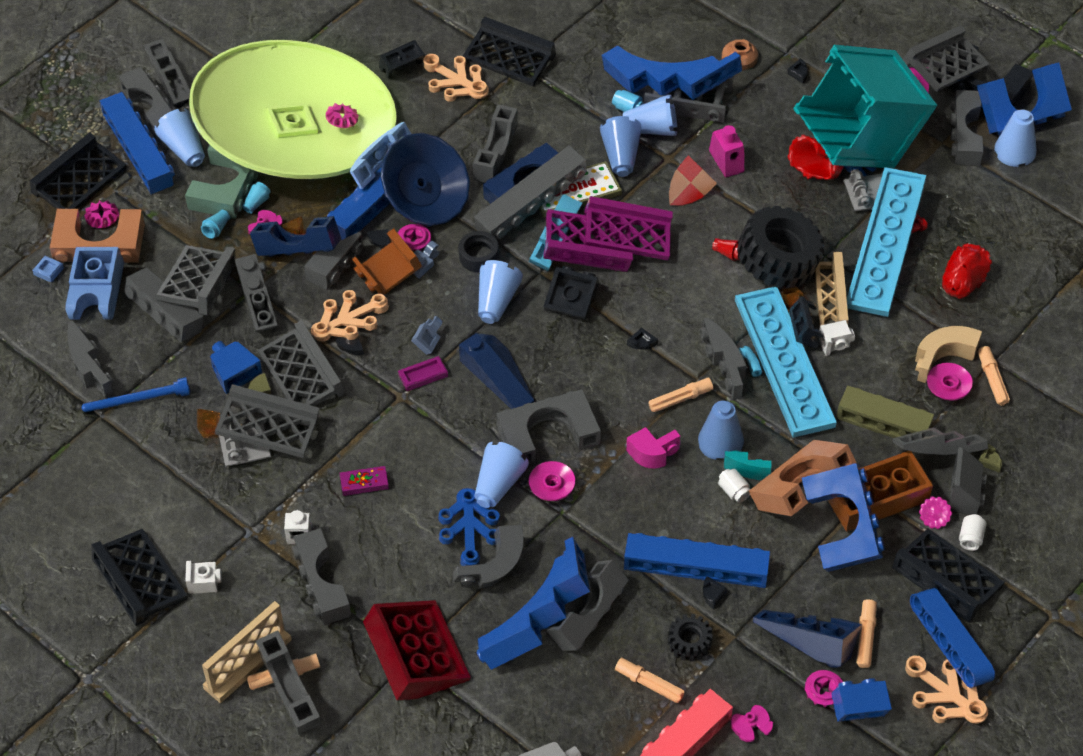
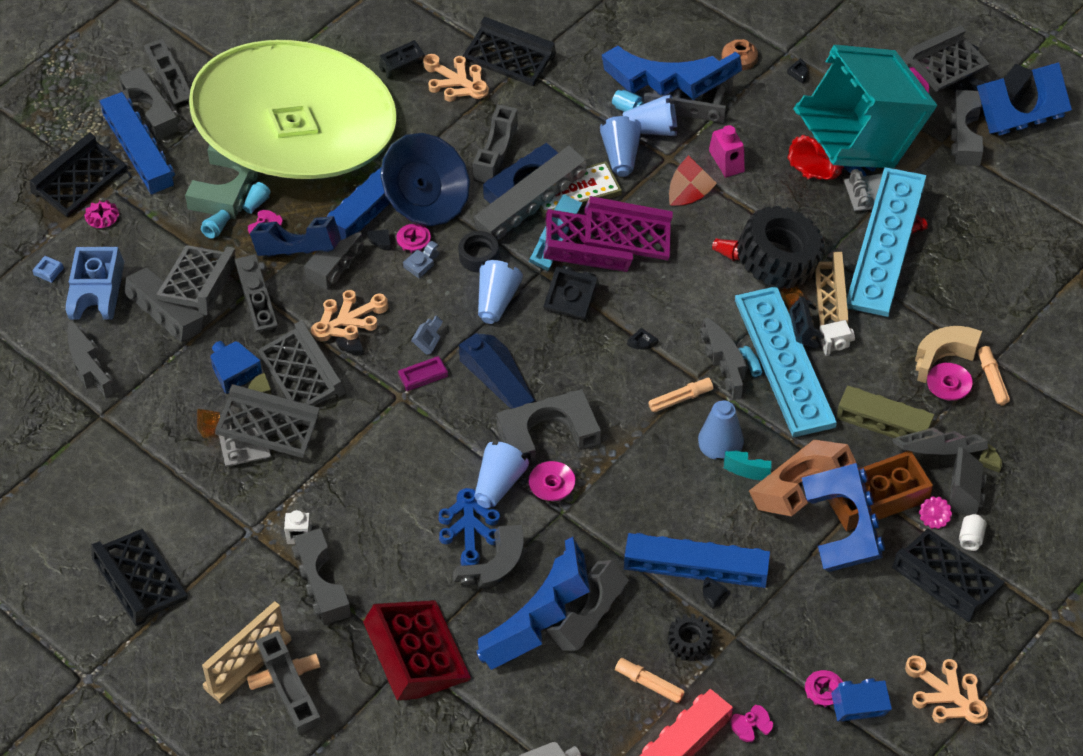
(126, 237): nougat arch -> none
(179, 387): blue piece -> none
(181, 136): light blue cone -> none
(202, 577): white brick -> none
(294, 226): clear orange slope -> none
(334, 117): dark pink gear -> none
(364, 480): magenta tile -> none
(372, 157): light blue slope -> none
(388, 265): dark orange panel -> none
(652, 452): dark pink brick -> none
(734, 485): white brick -> none
(821, 640): dark blue wedge -> none
(866, 635): light nougat axle -> none
(952, 638): blue beam -> none
(966, 270): red piece -> none
(1017, 140): light blue cone -> none

